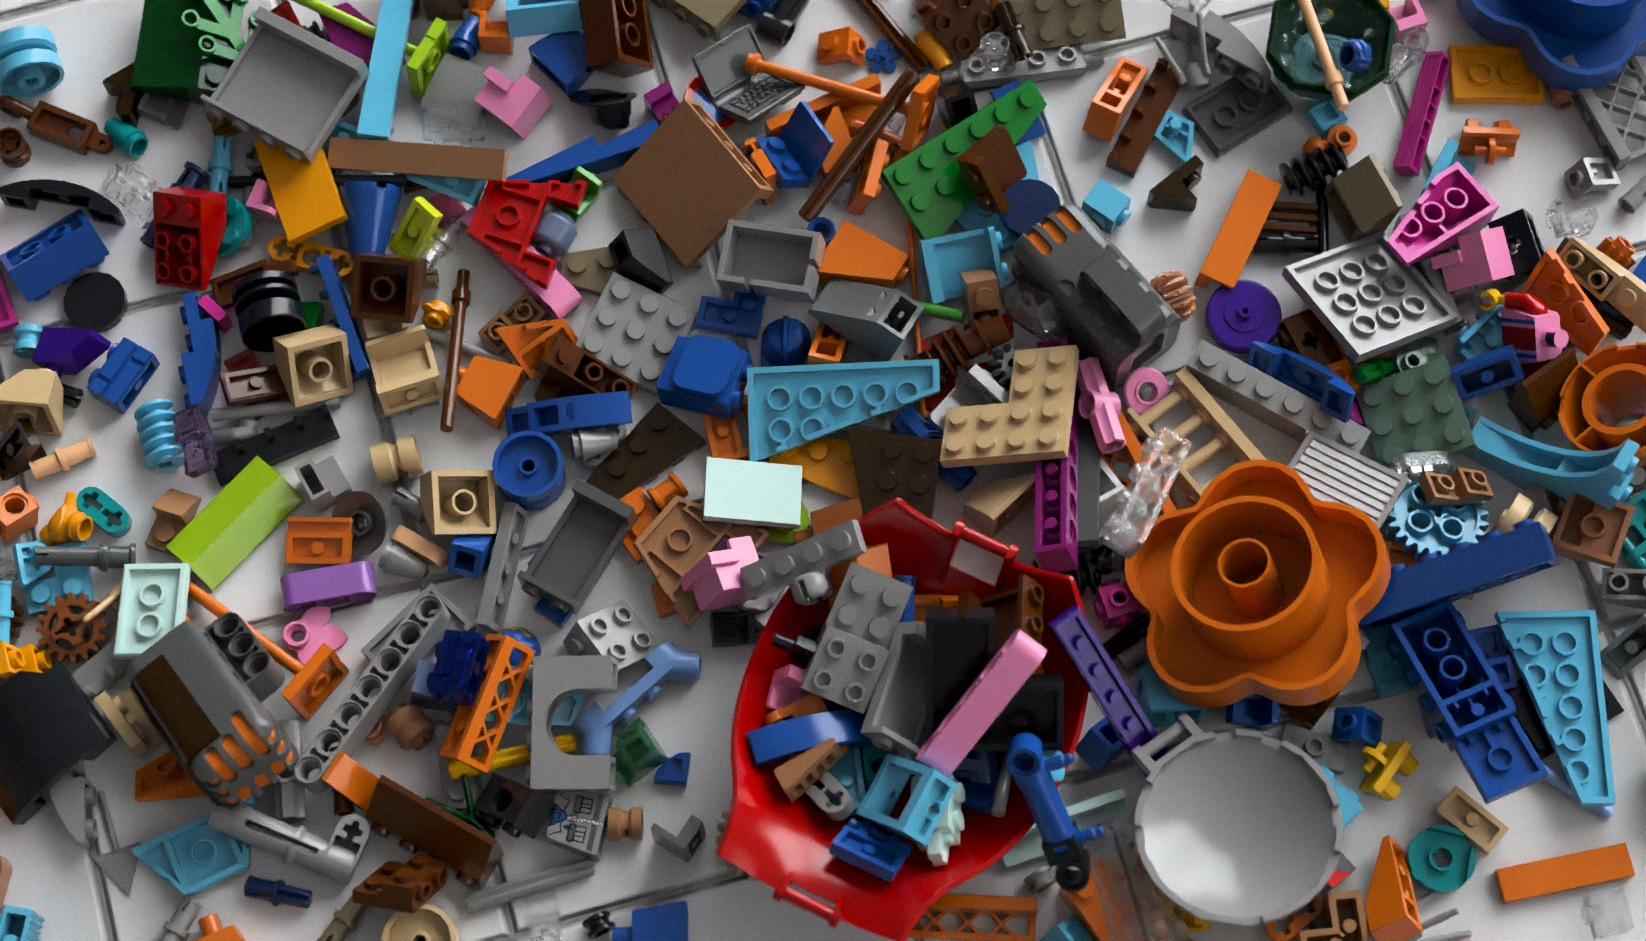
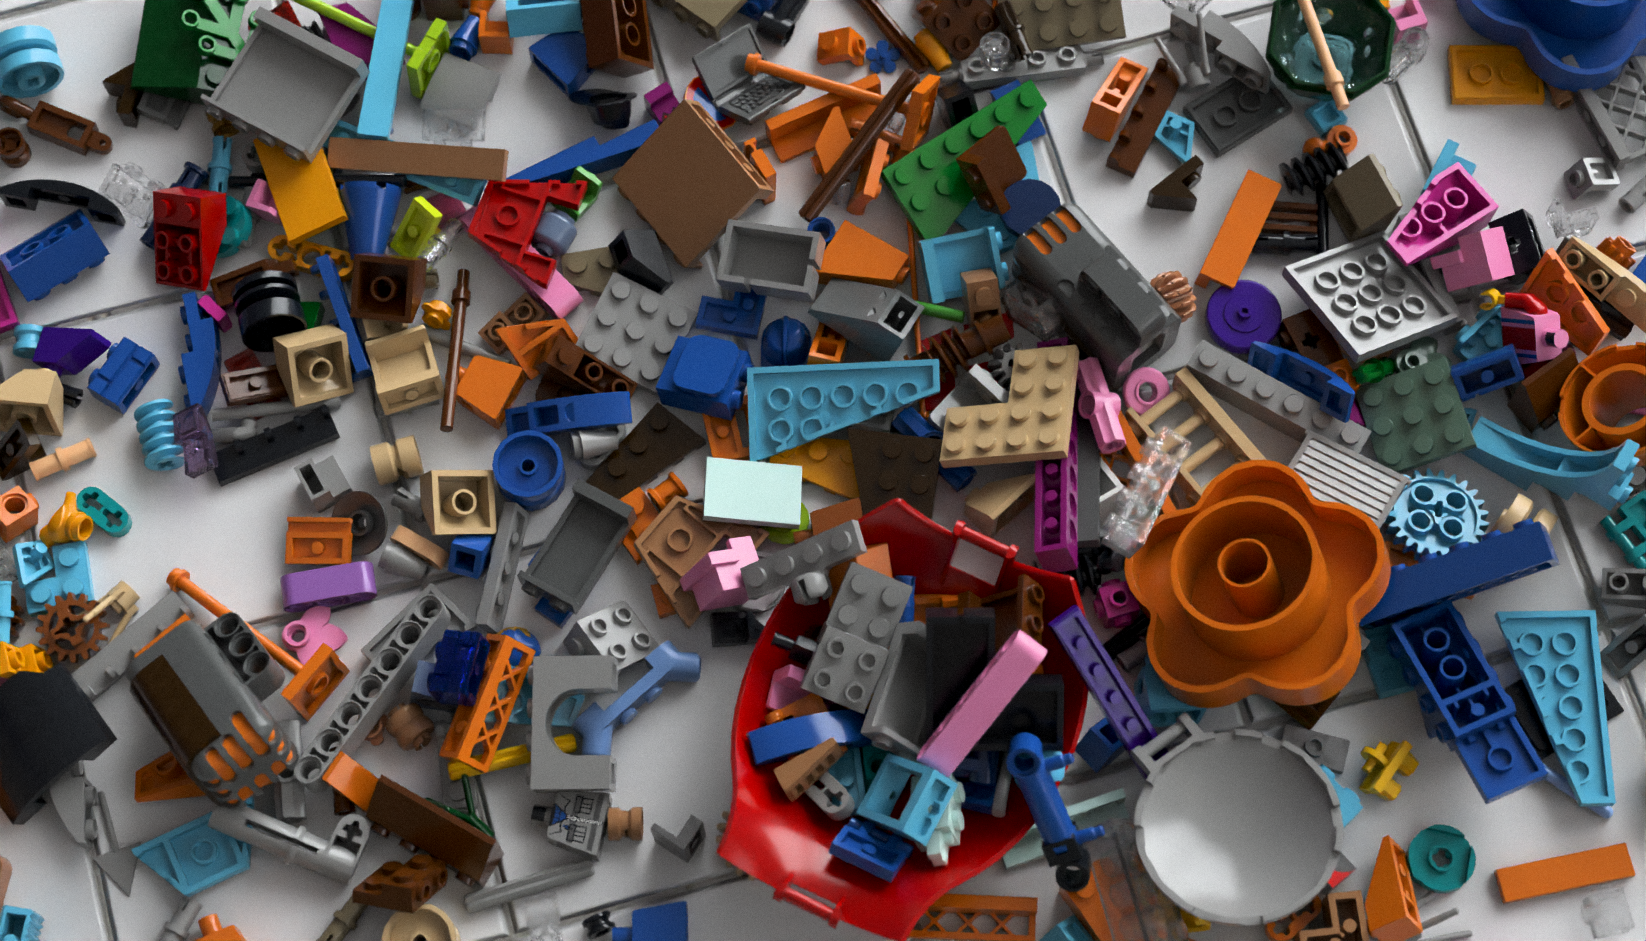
(95, 302): black tile -> none
(103, 557): dark grey pin -> none
(127, 138): teal cone -> none
(129, 721): tan bracket -> none
(150, 605): light aqua tile -> none
(173, 513): medium nougat slope -> none
(235, 522): lime slope -> none
(277, 892): dark blue axle -> none
(511, 103): bright pink plate -> none
(512, 807): black brick -> none
(637, 752): clear green brick -> none
(674, 771): blue tile -> none
(798, 149): blue bracket -> none
(1040, 880): light grey bush -> none
(1107, 206): medium azure brick -> none
(1253, 712): blue bracket -> none
(1355, 55): blue piece -> none
(1357, 725): blue bracket -> none
(1416, 463): clear beam -> none
(1422, 114): dark pink piece -> none
(1459, 488): medium nougat slope -> none
(1471, 819): tan plate -> none
(1488, 141): orange hips -> none
(1494, 651): blue slope -> none
(1590, 530): nougat plate -> none

